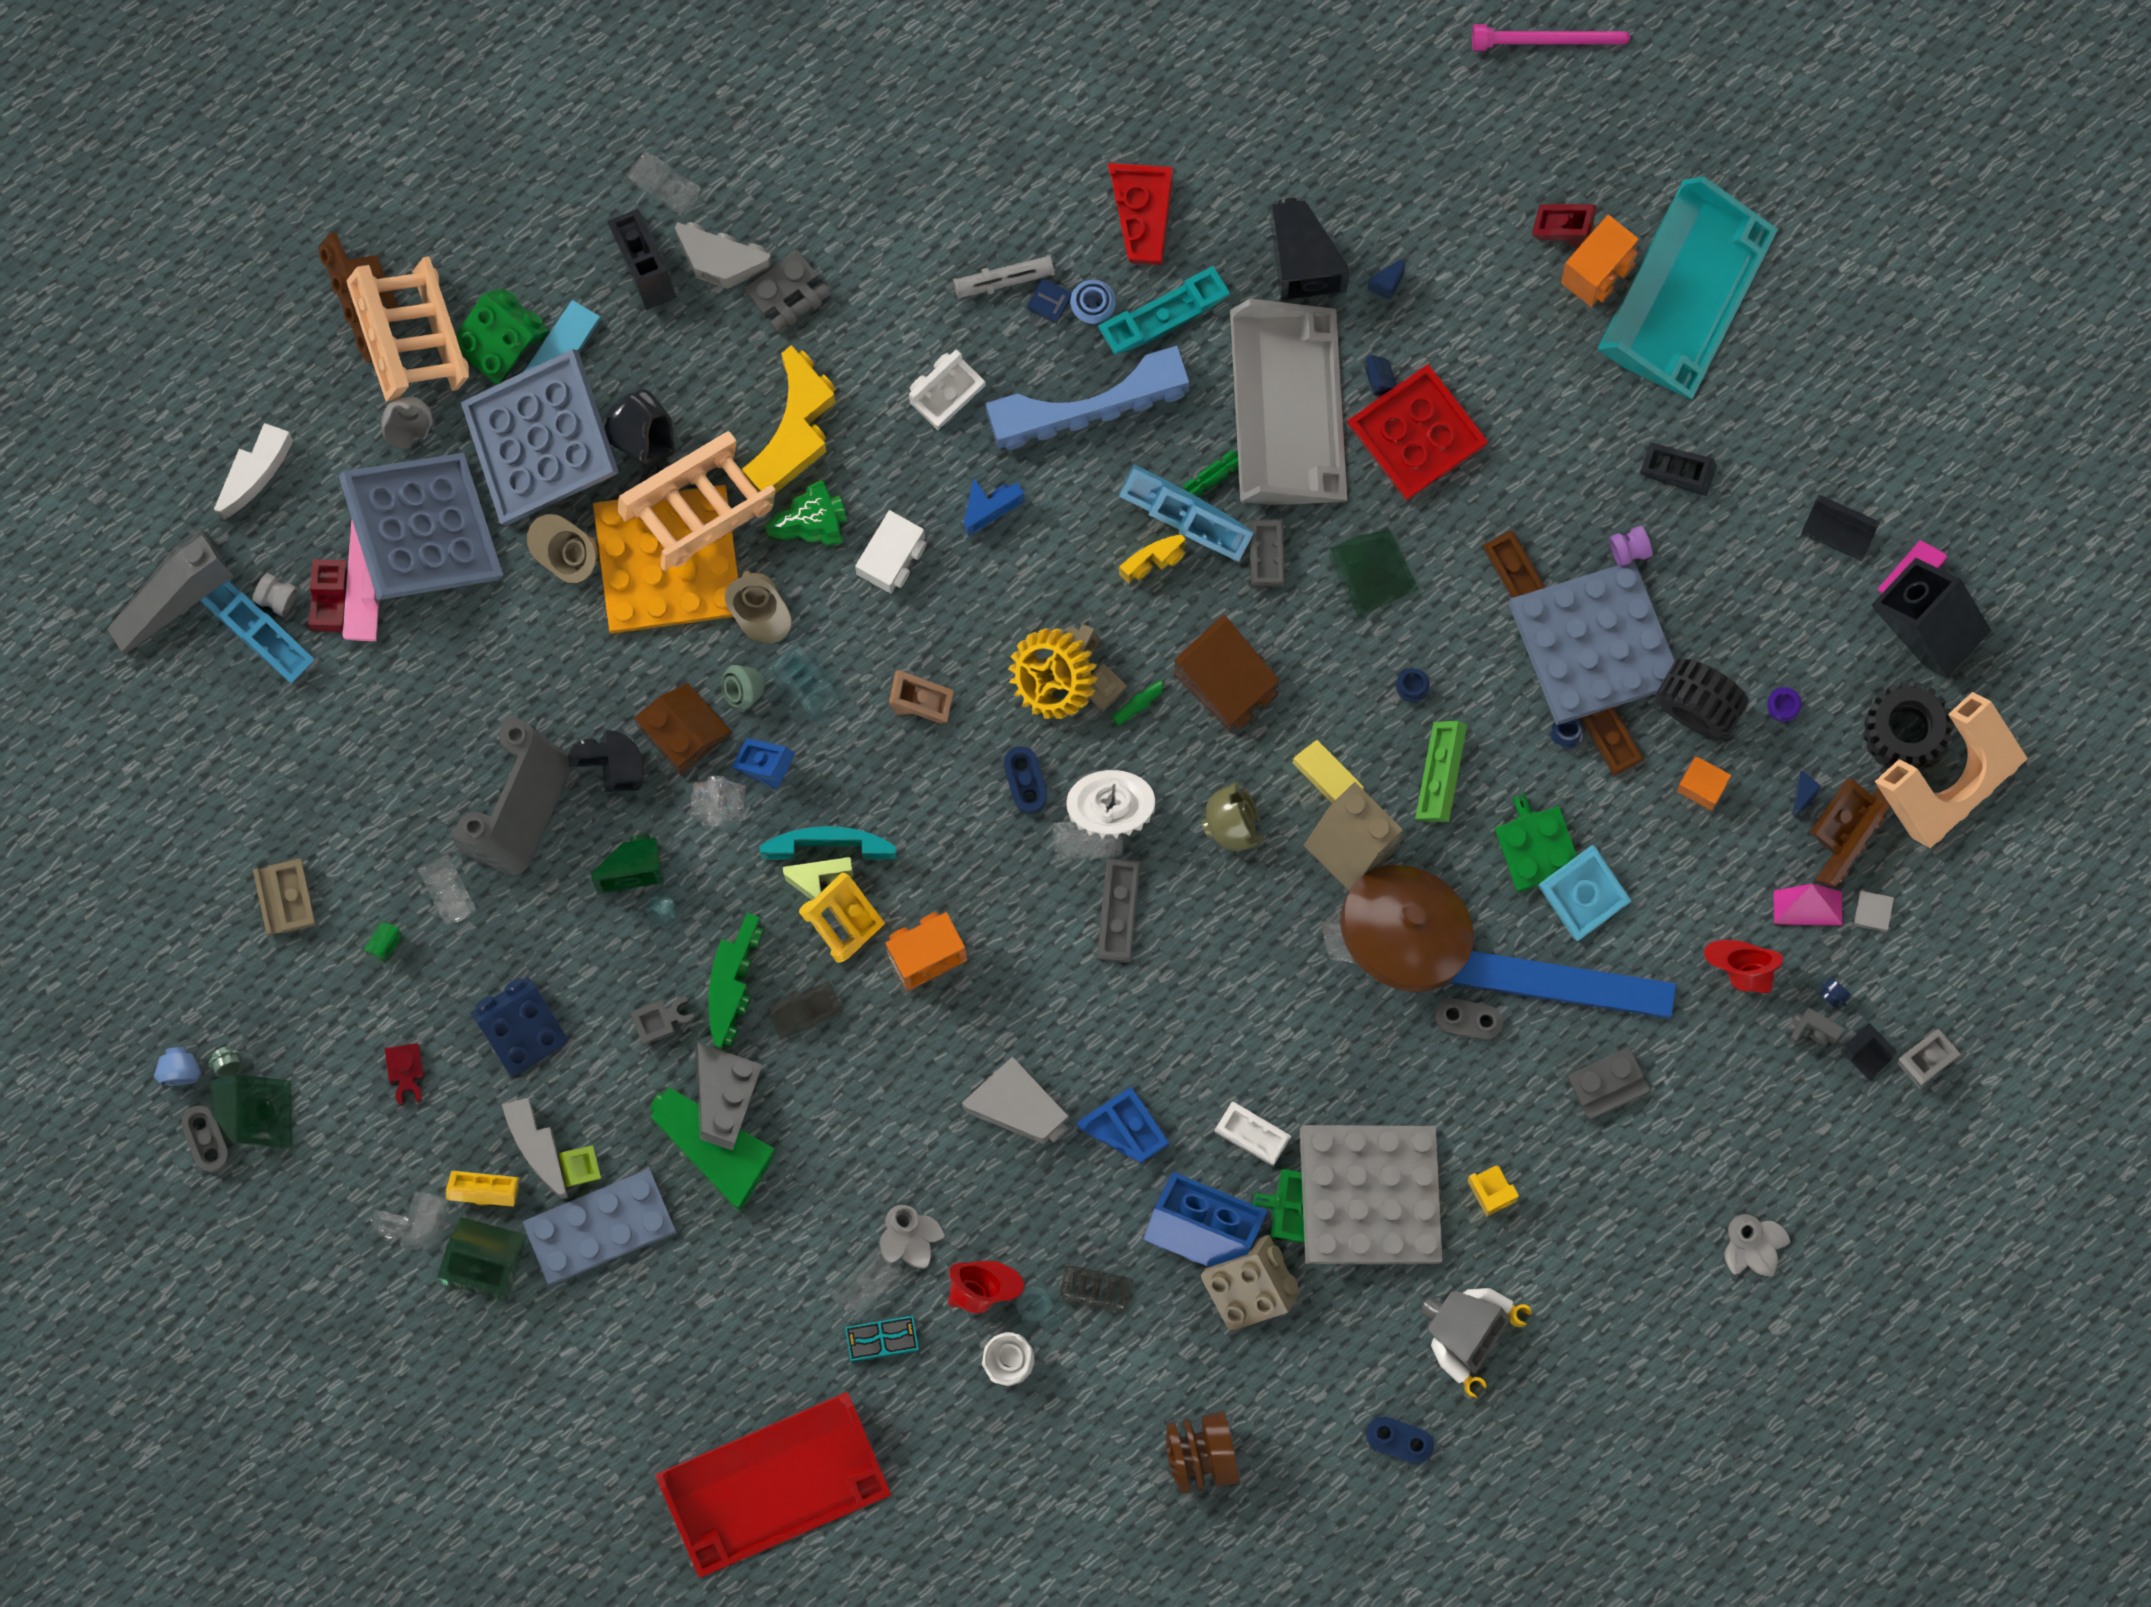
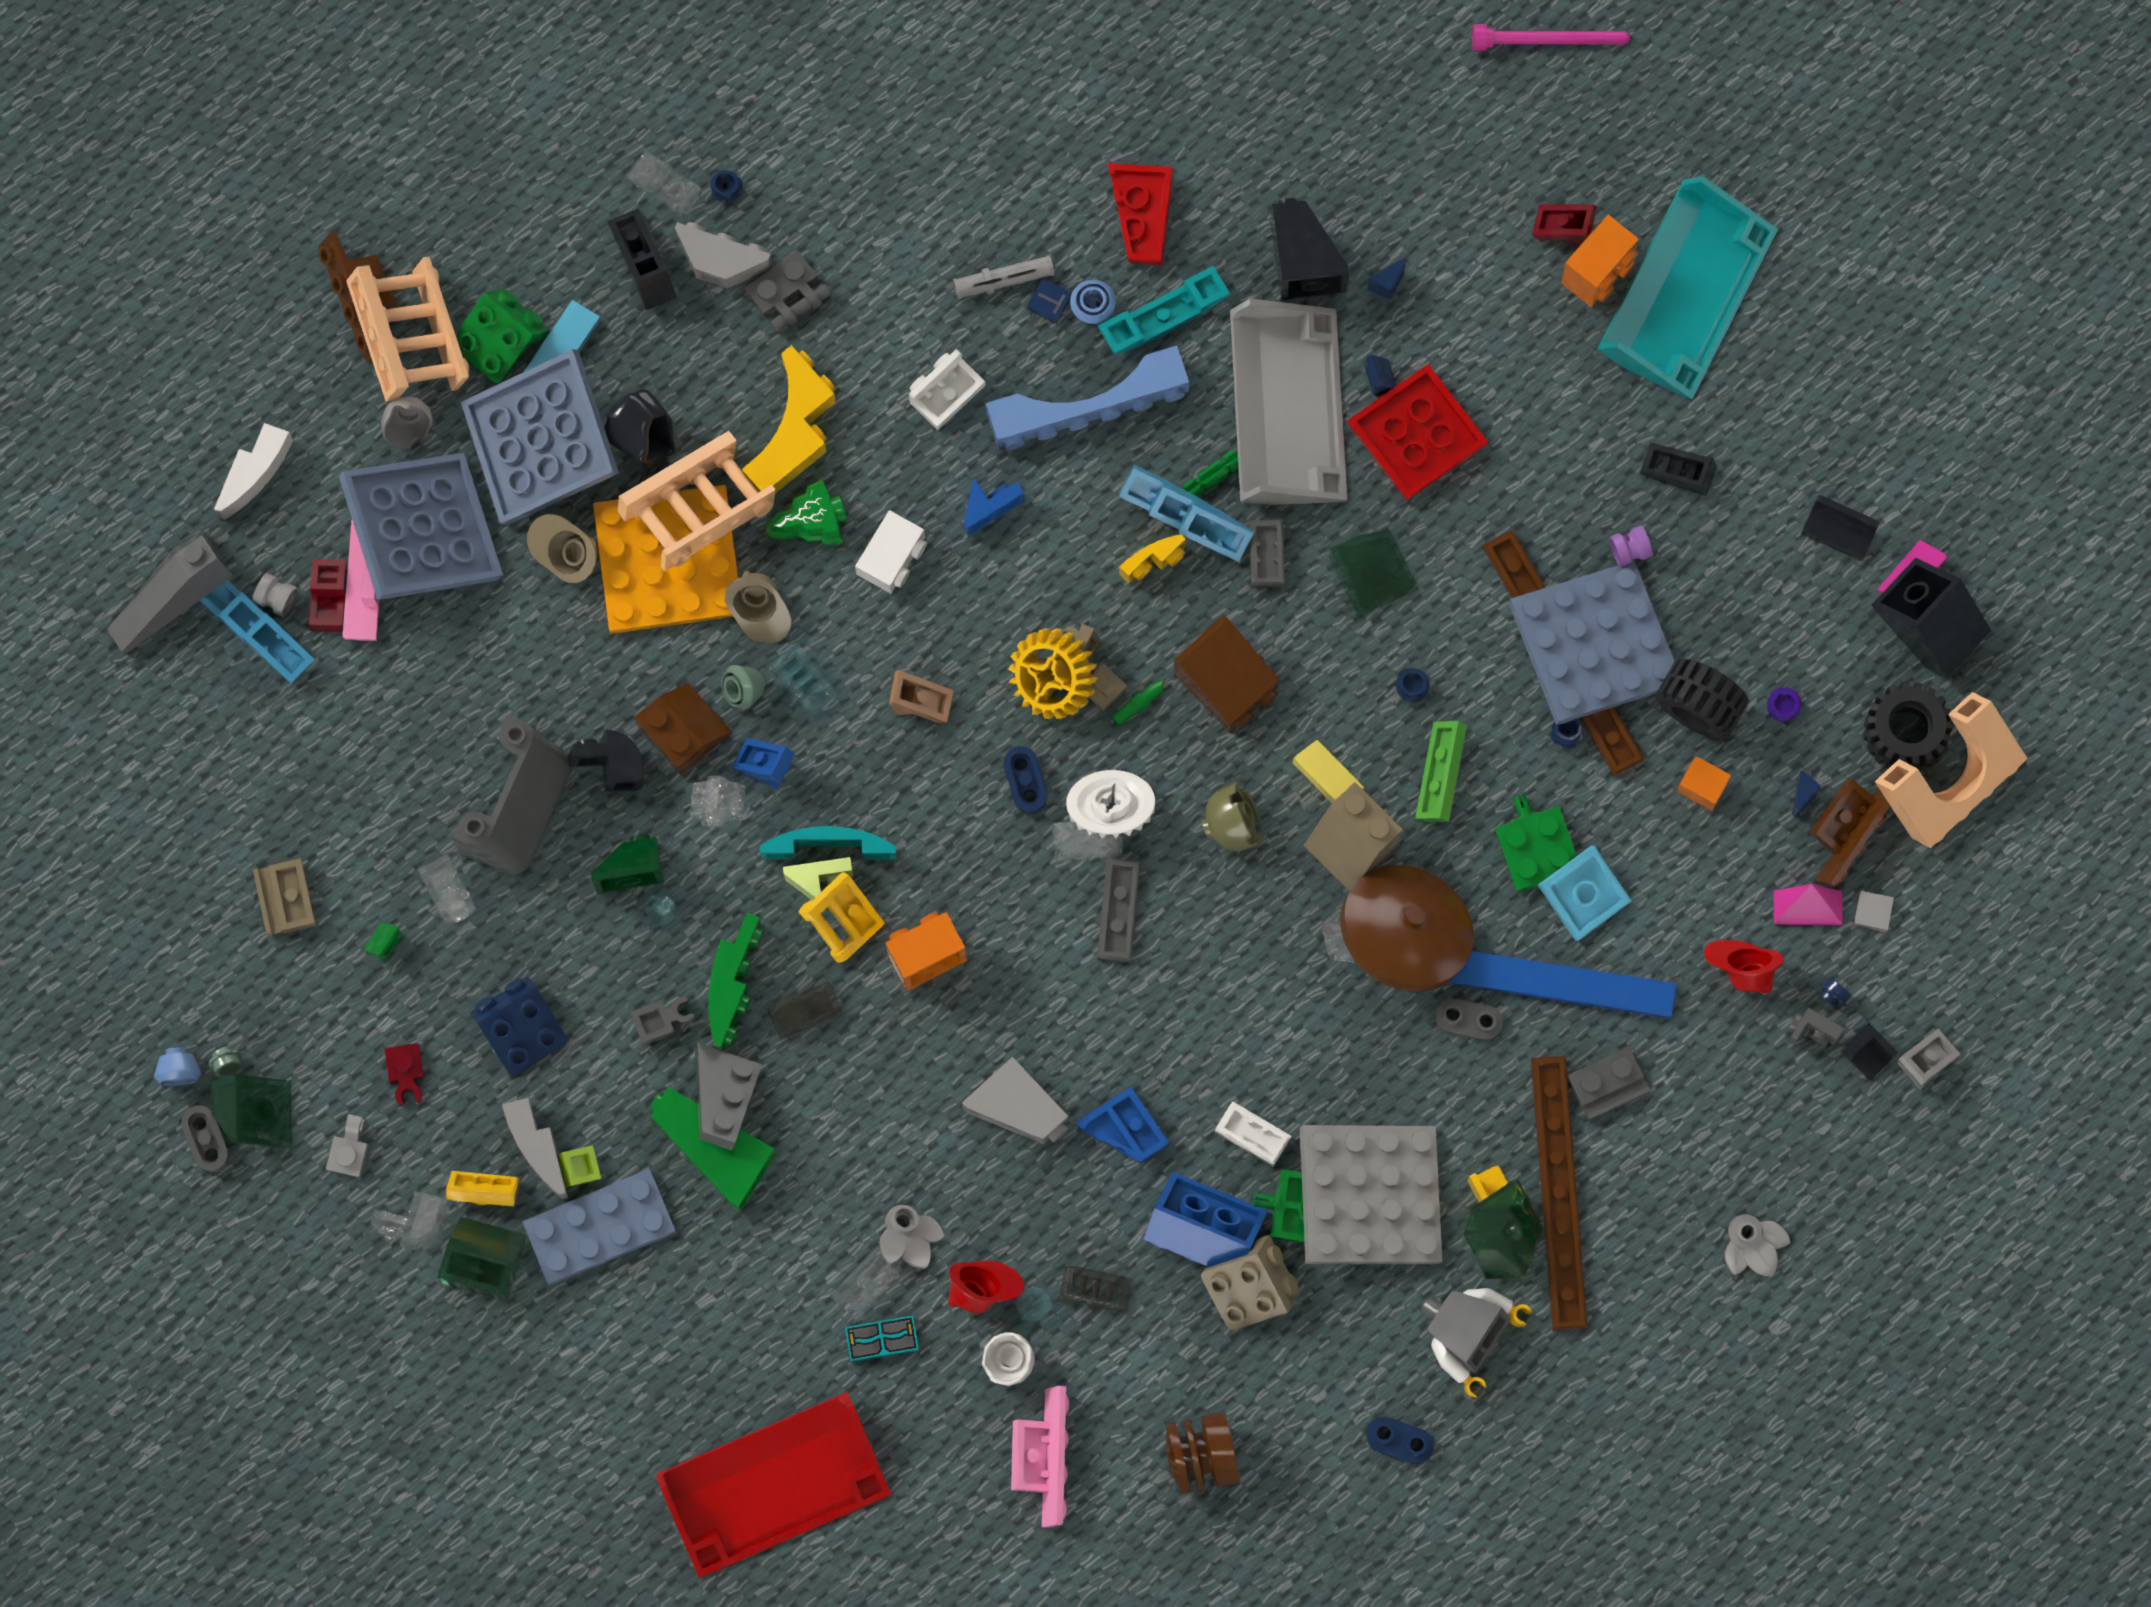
(347, 1153): none -> light grey plate
(725, 177): none -> dark blue plate
(1040, 1456): none -> bright pink bracket
(1504, 1232): none -> clear green slope
(1558, 1193): none -> reddish brown tile

